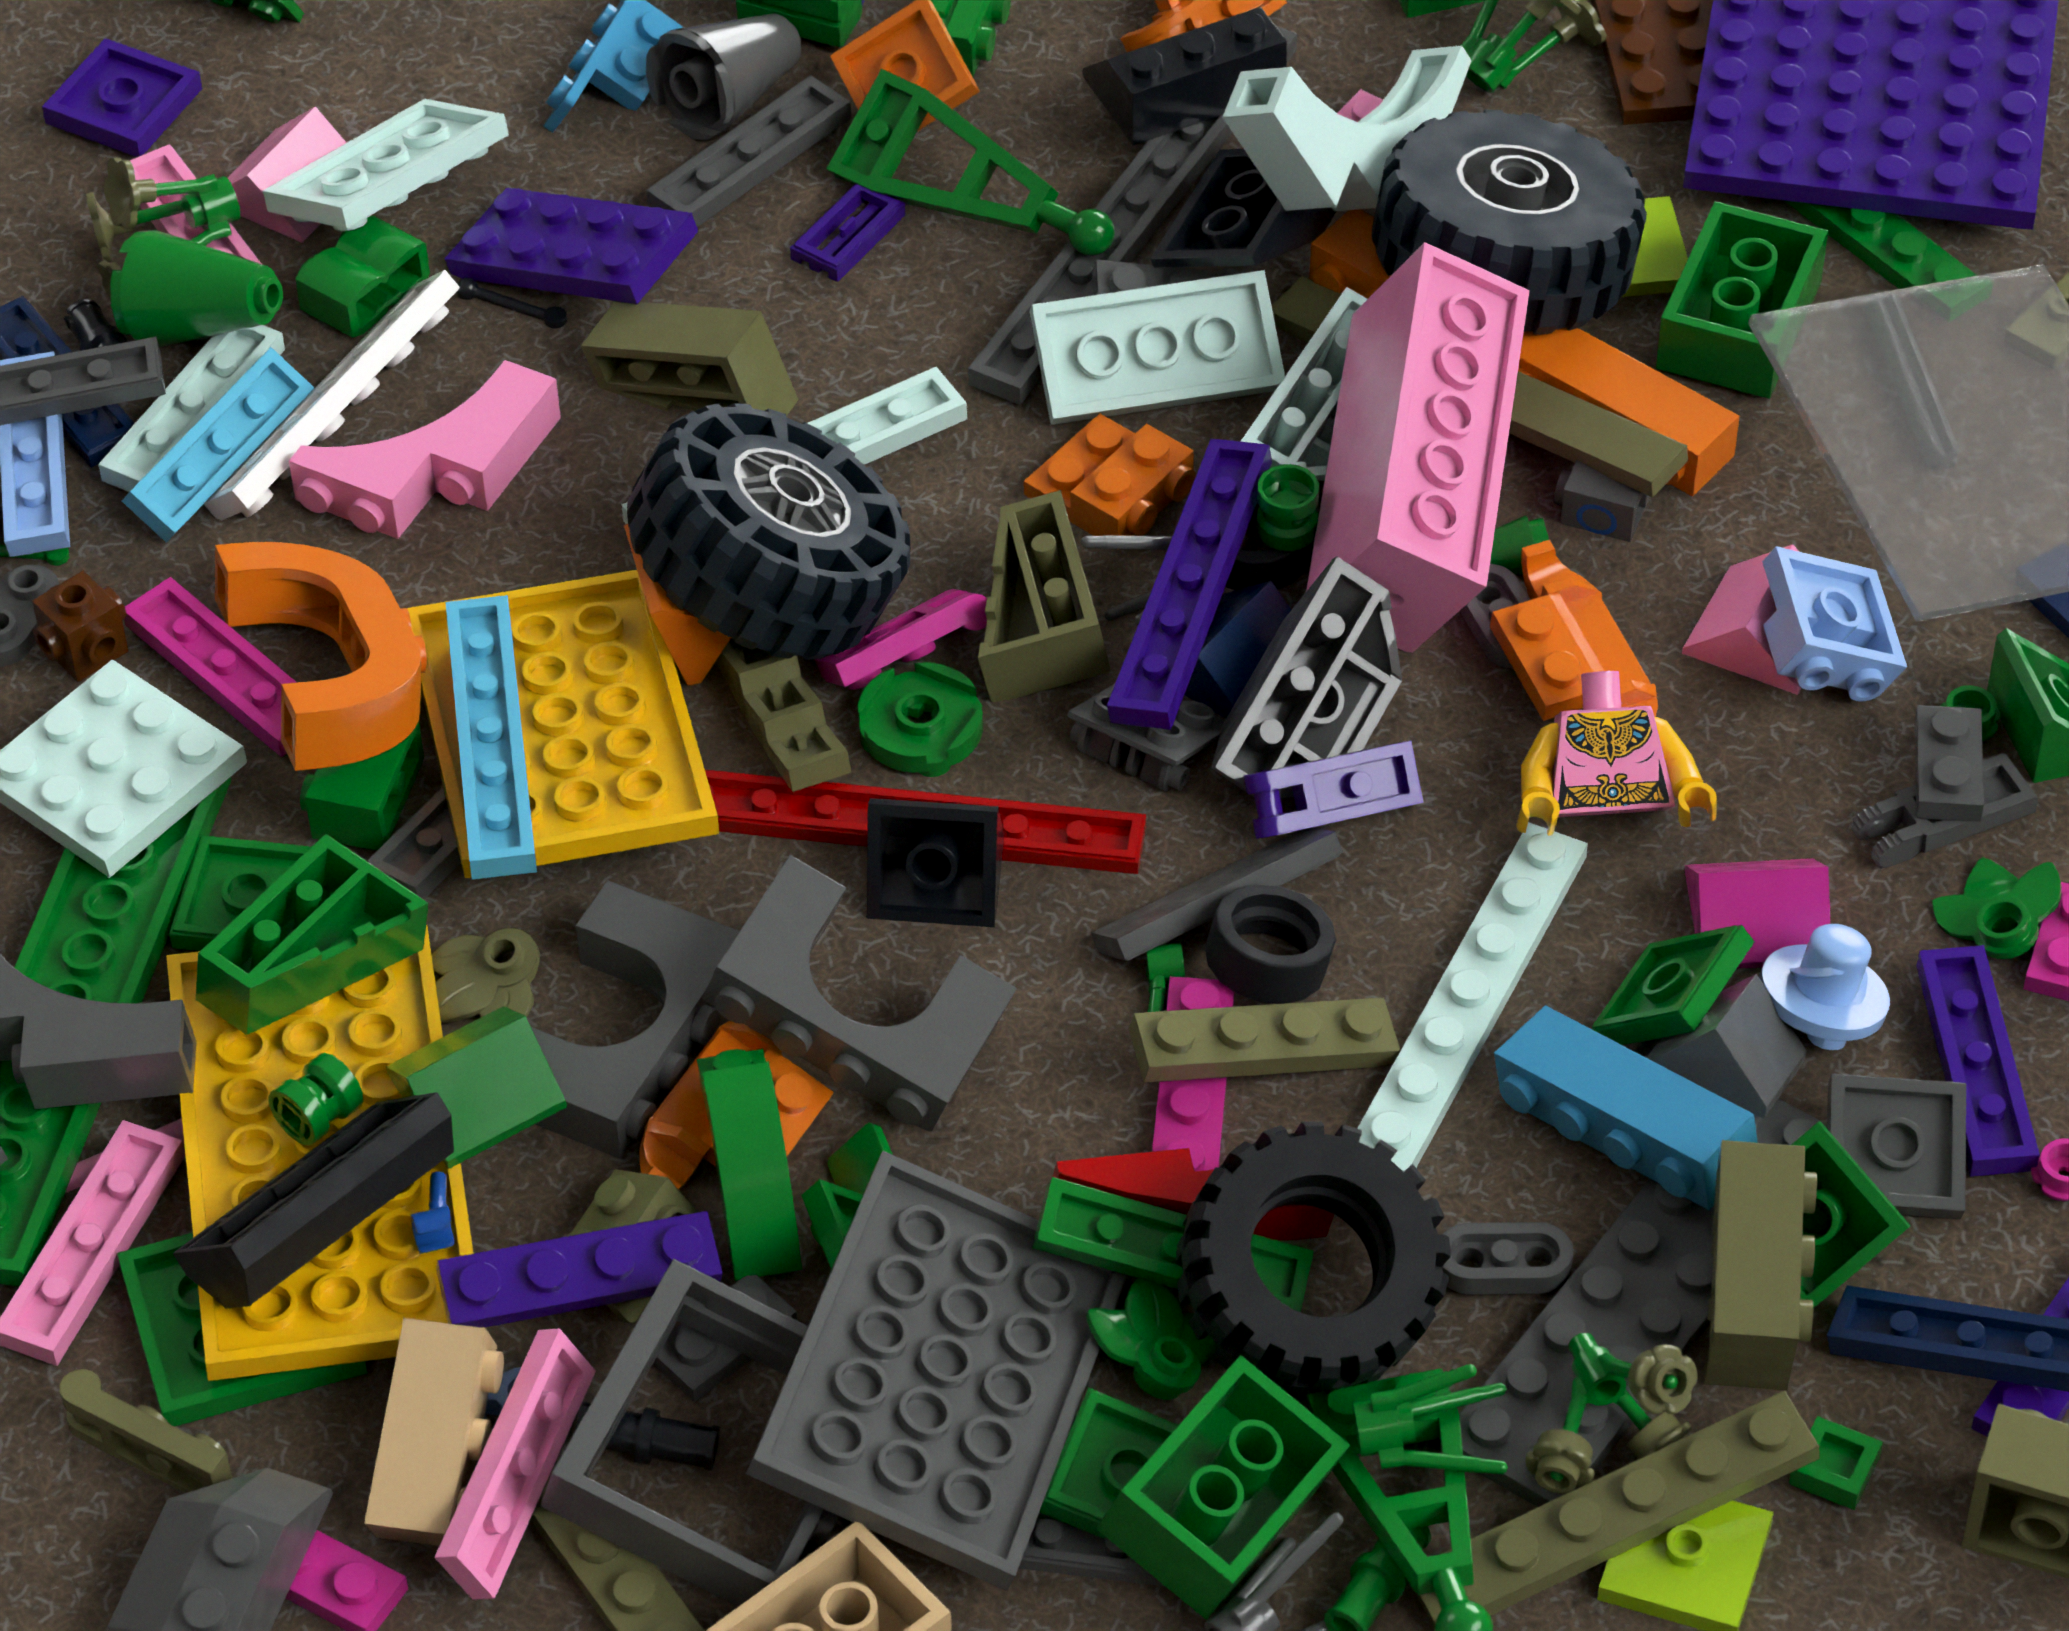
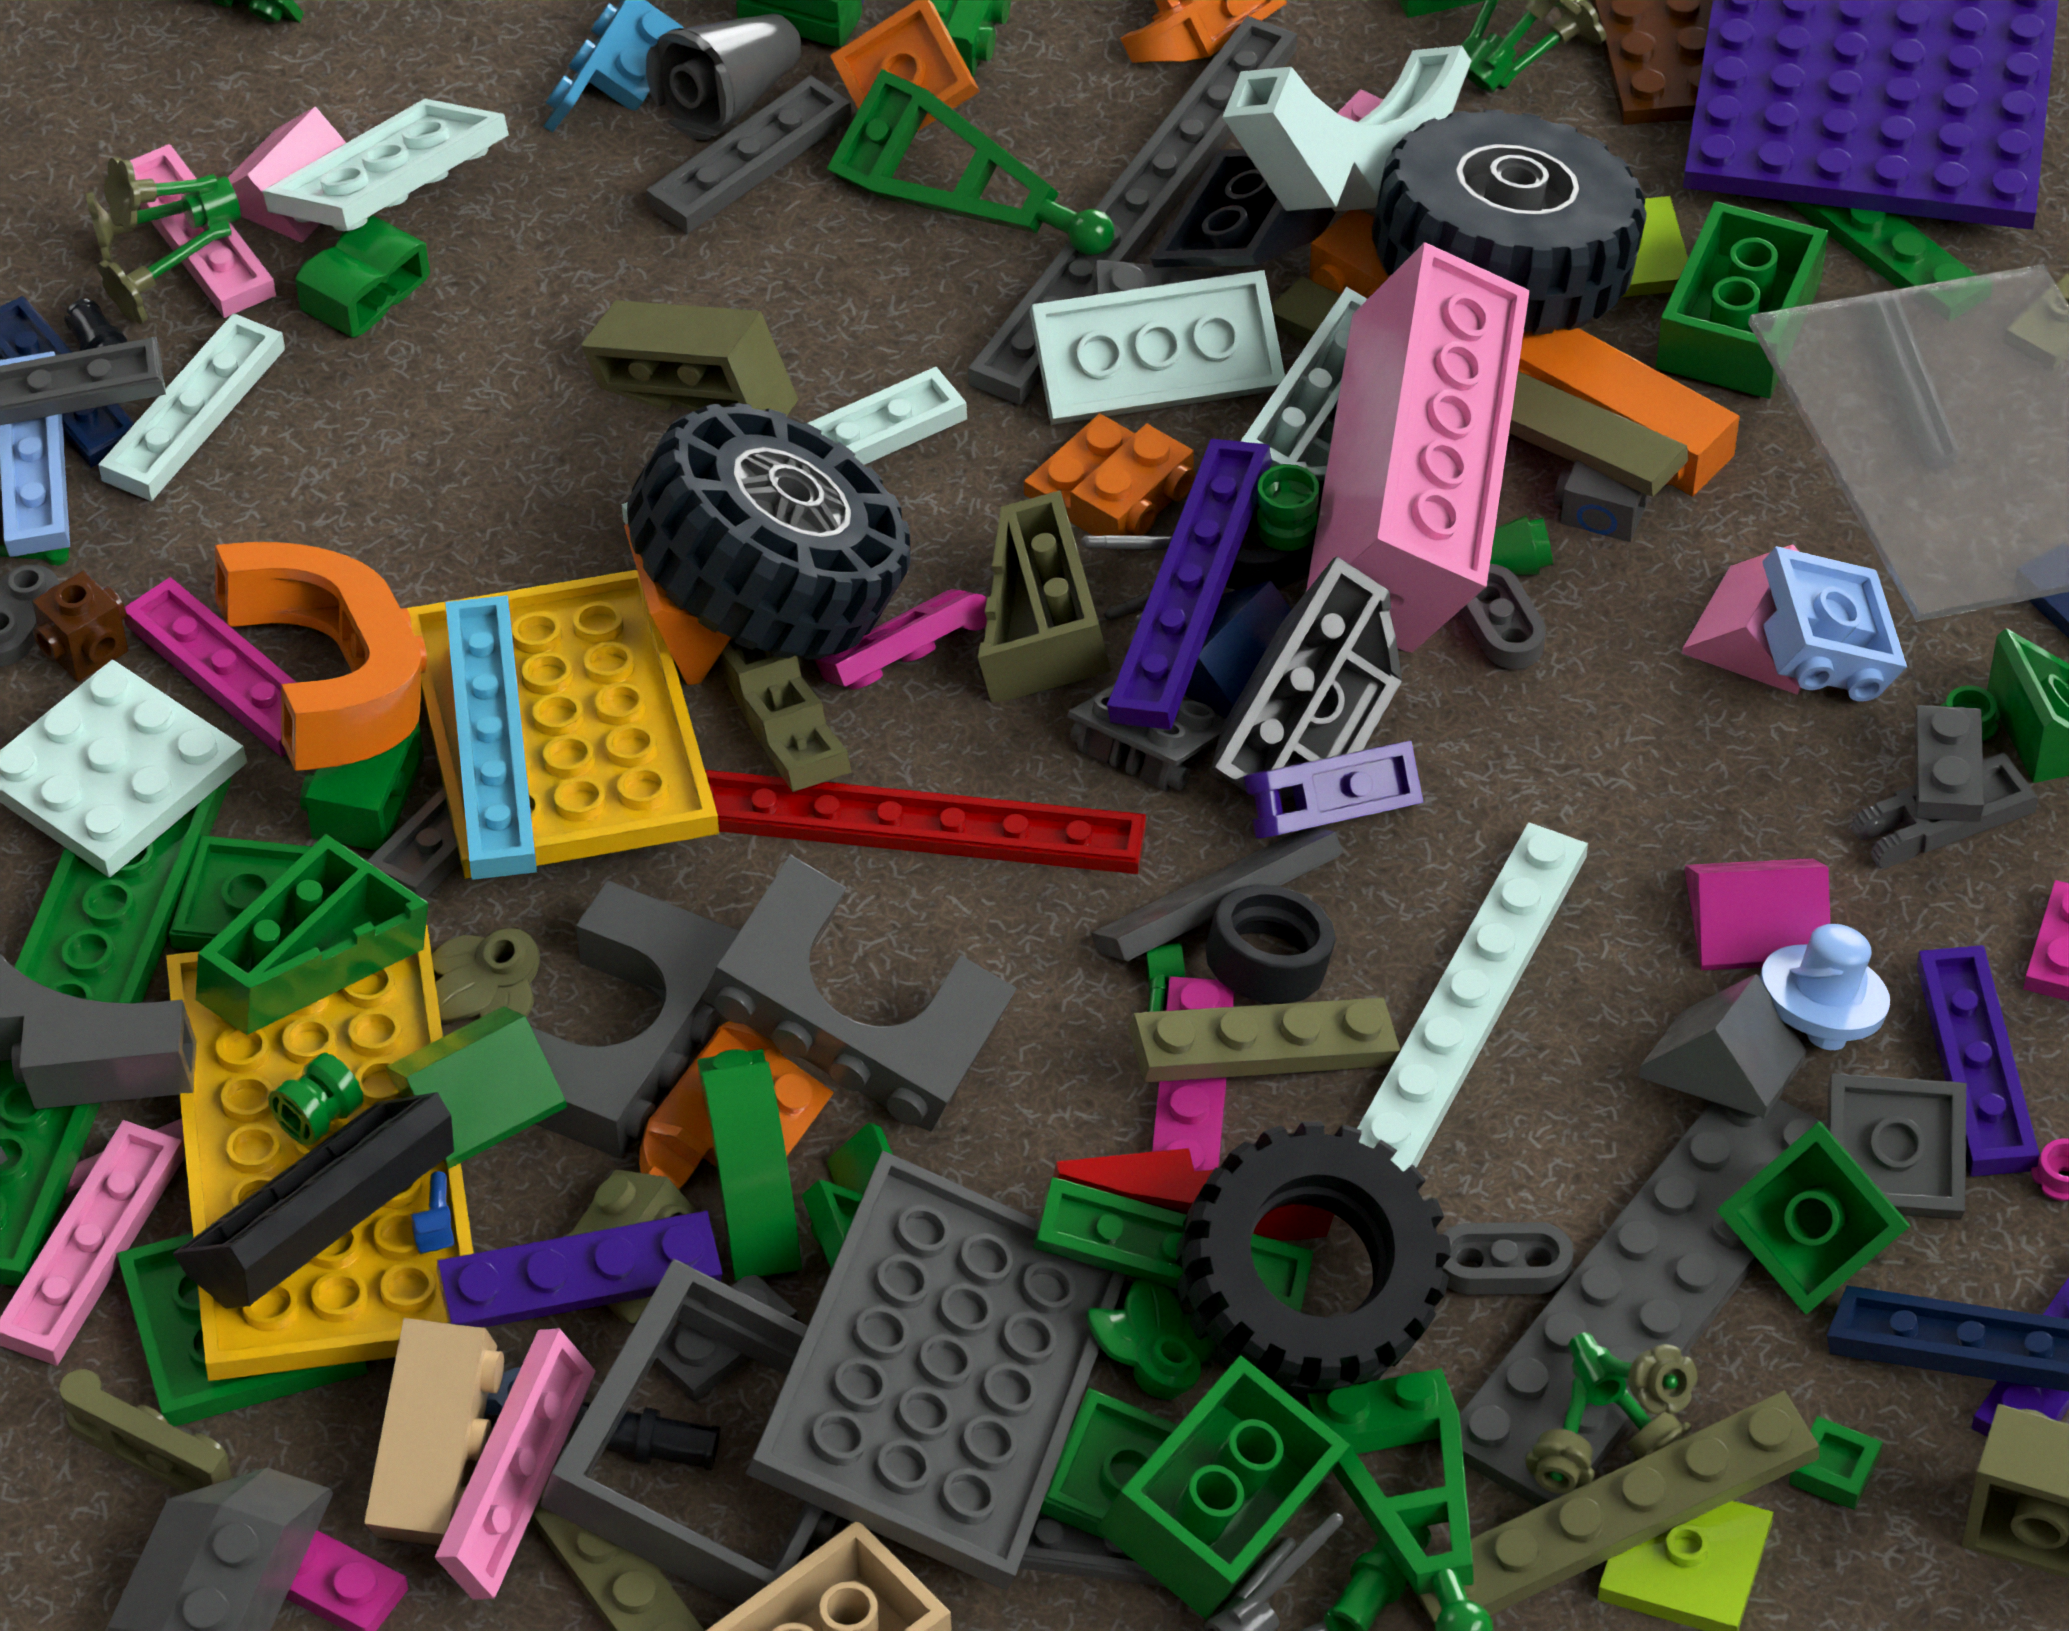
(122, 97): dark purple plate -> none
(188, 290): green cone -> none
(217, 444): medium azure plate -> none
(347, 383): white plate -> none
(461, 455): bright pink arch -> none
(553, 317): black hinge -> none
(572, 245): dark purple plate -> none
(856, 235): dark purple tile -> none
(927, 746): green plate -> none
(933, 862): black slope -> none
(1185, 75): black slope -> none
(1388, 1422): green plant -> none
(1563, 635): orange plate -> none
(1609, 762): torso -> none
(1620, 1103): dark azure brick -> none
(1673, 985): green plate -> none
(1759, 1264): olive wedge -> none
(2000, 903): green plate -> none

